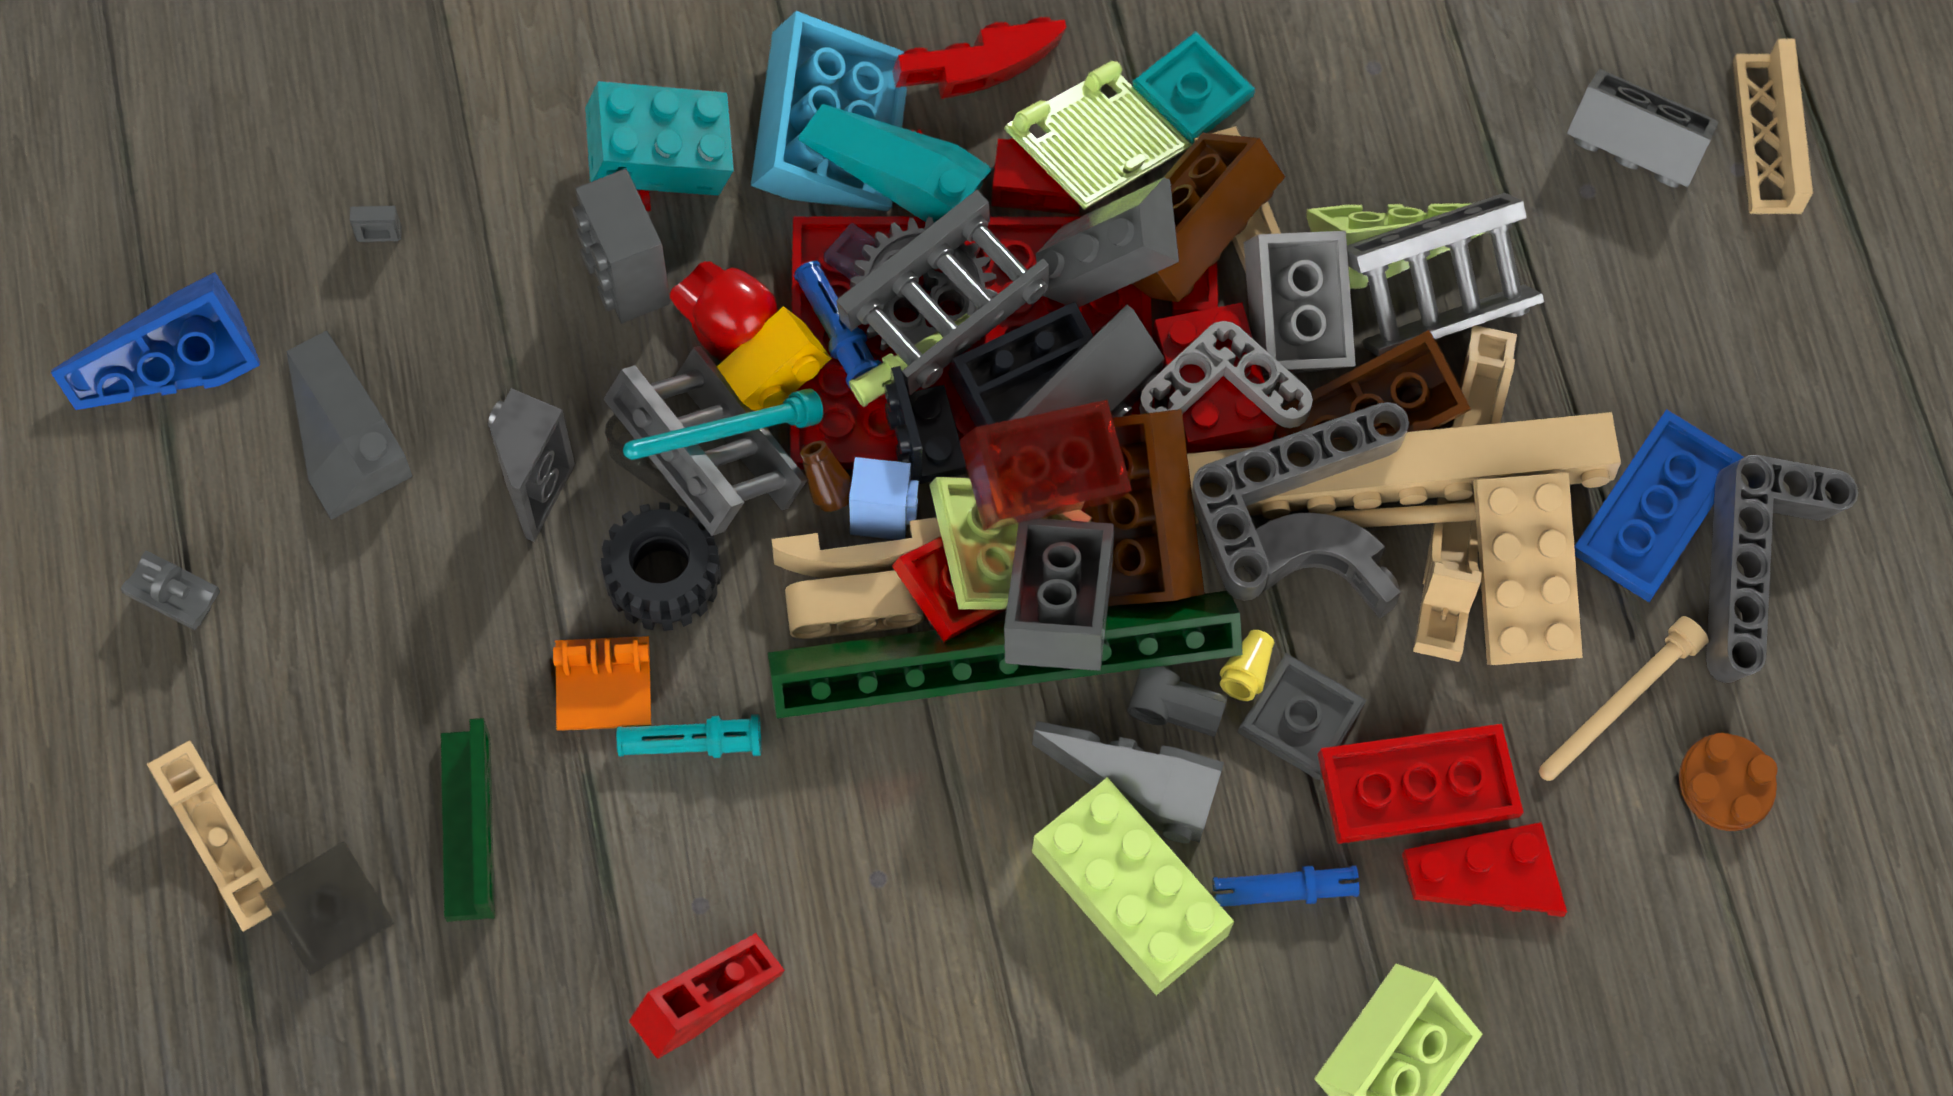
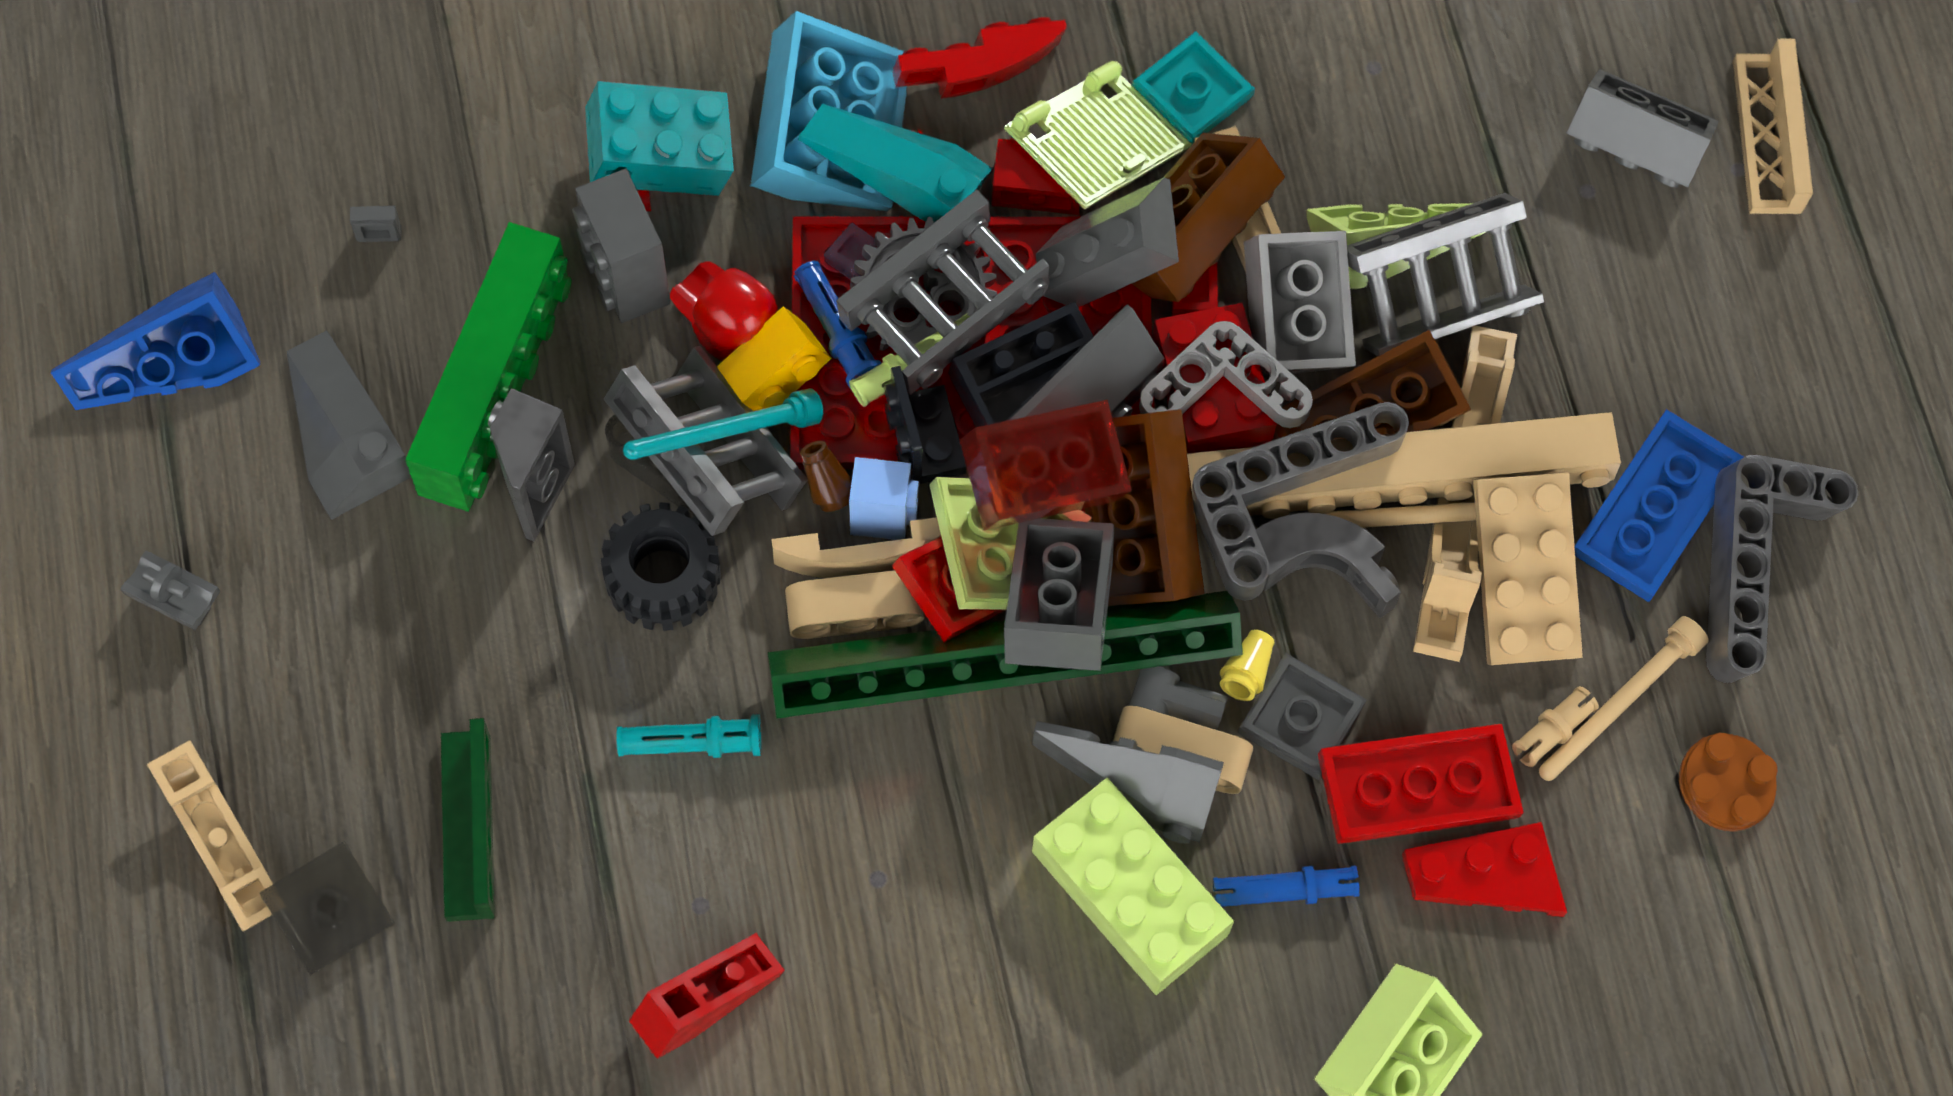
(488, 360): none -> green brick
(602, 683): orange hinge -> none
(1156, 729): none -> tan beam
(1555, 726): none -> tan pin

